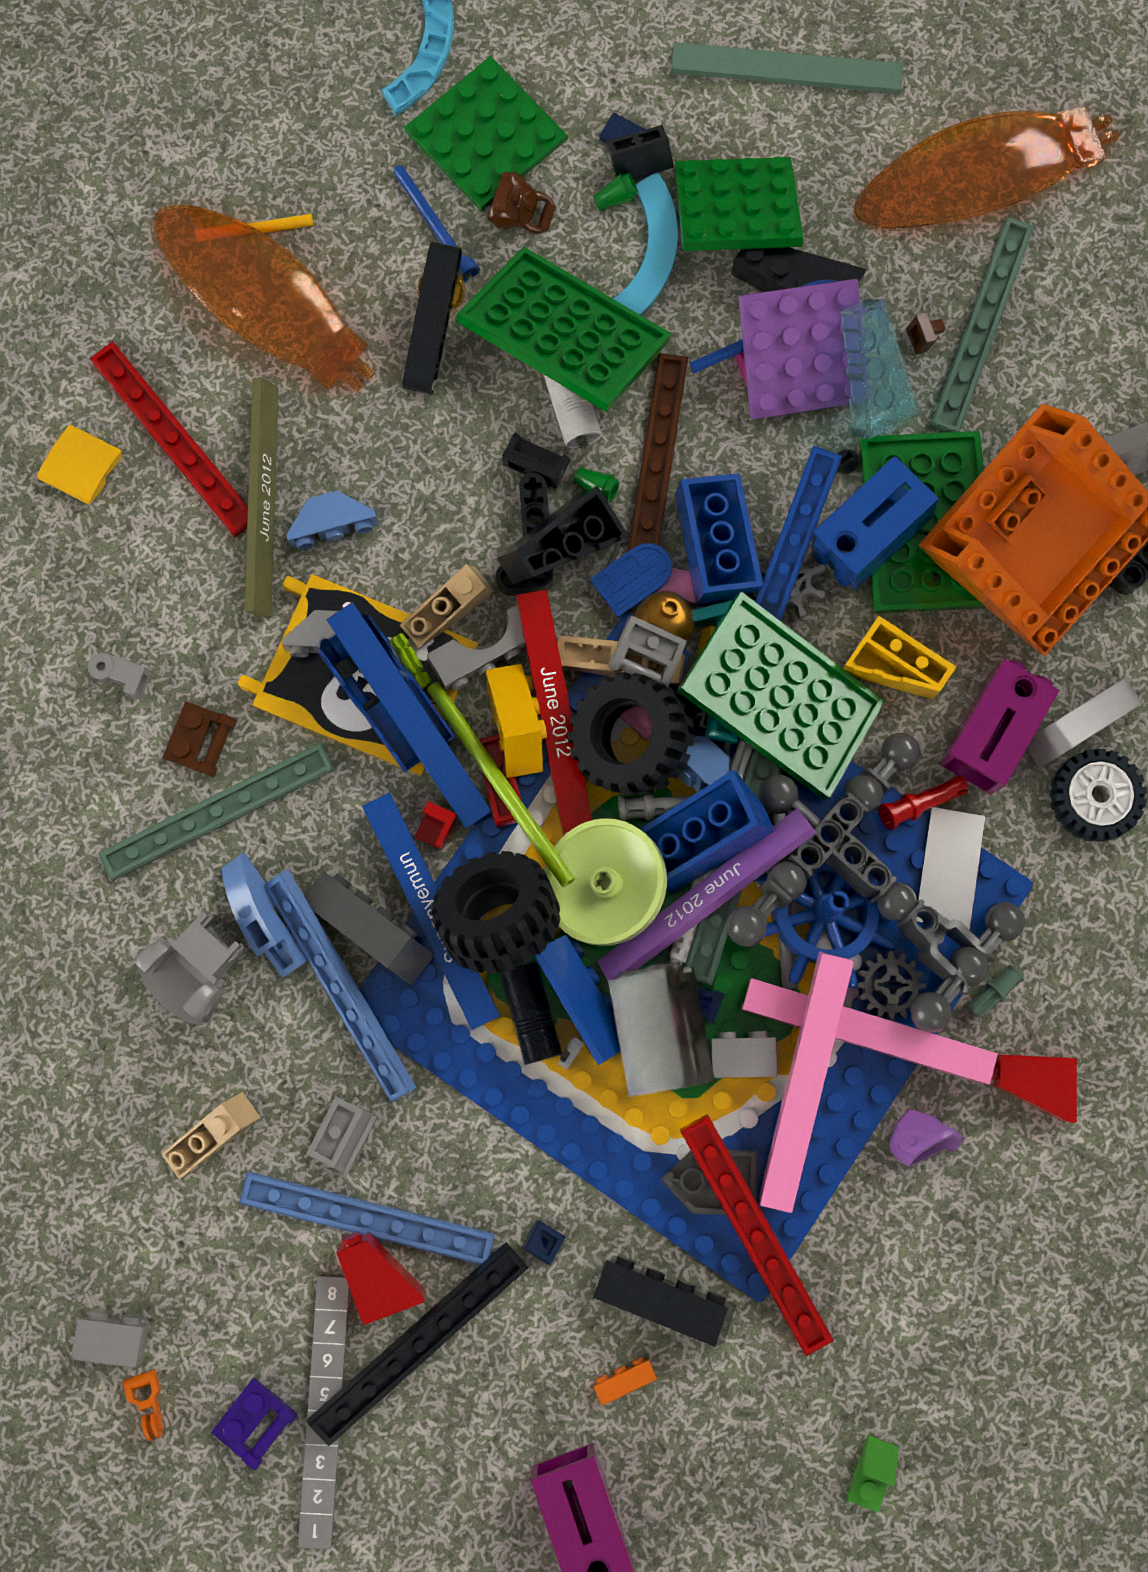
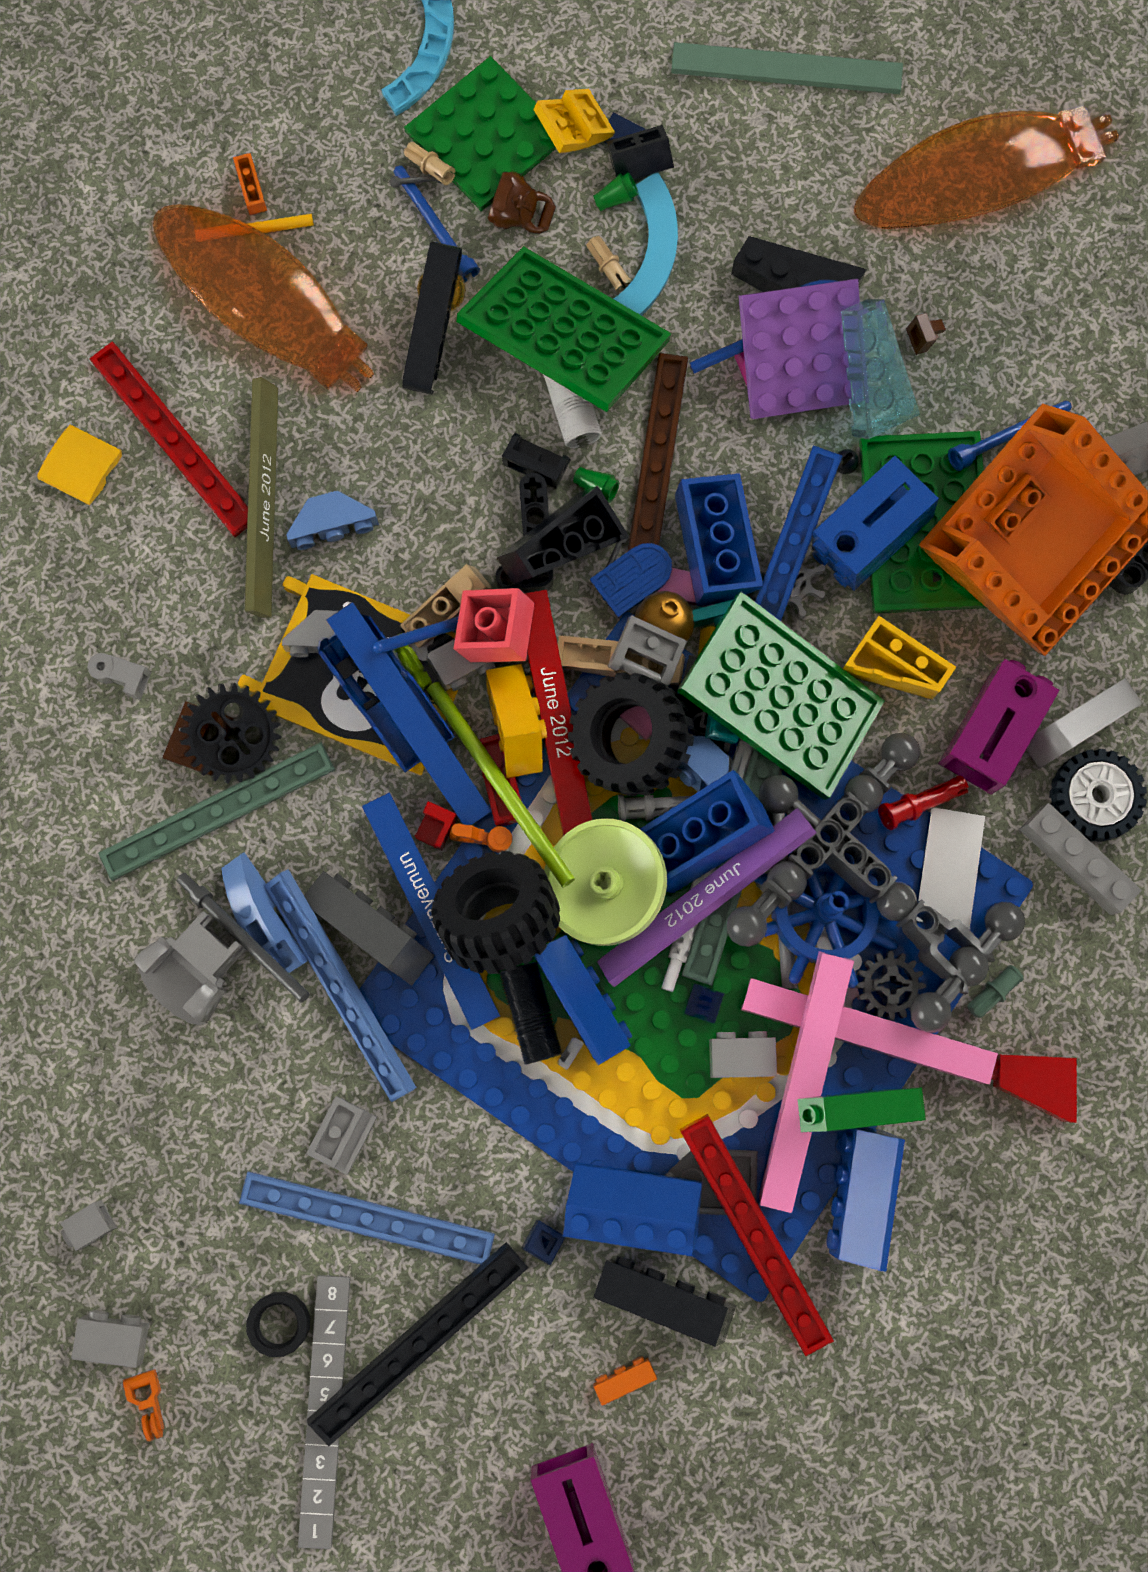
(87, 1225): none -> light grey brick
(203, 899): none -> dark grey bar
(211, 1134): tan slope -> none
(246, 1415): dark purple plate -> none
(250, 184): none -> orange piece
(250, 714): none -> black gear
(254, 1333): none -> black tyre
(376, 1278): red slope -> none
(395, 181): none -> dark grey hinge
(415, 635): none -> blue piece
(430, 163): none -> tan axle
(494, 625): none -> coral brick
(497, 839): none -> orange piece
(574, 120): none -> yellow slope
(608, 263): none -> tan axle
(633, 1209): none -> blue slope
(660, 1029): clear smoke brick -> none
(738, 204): green plate -> none
(861, 1109): none -> green slope
(865, 1197): none -> slope
(873, 1473): bright green slope -> none
(920, 1137): medium lavender helmet -> none
(964, 455): none -> blue piece
(982, 326): sand green tile -> none
(1080, 859): none -> light grey brick

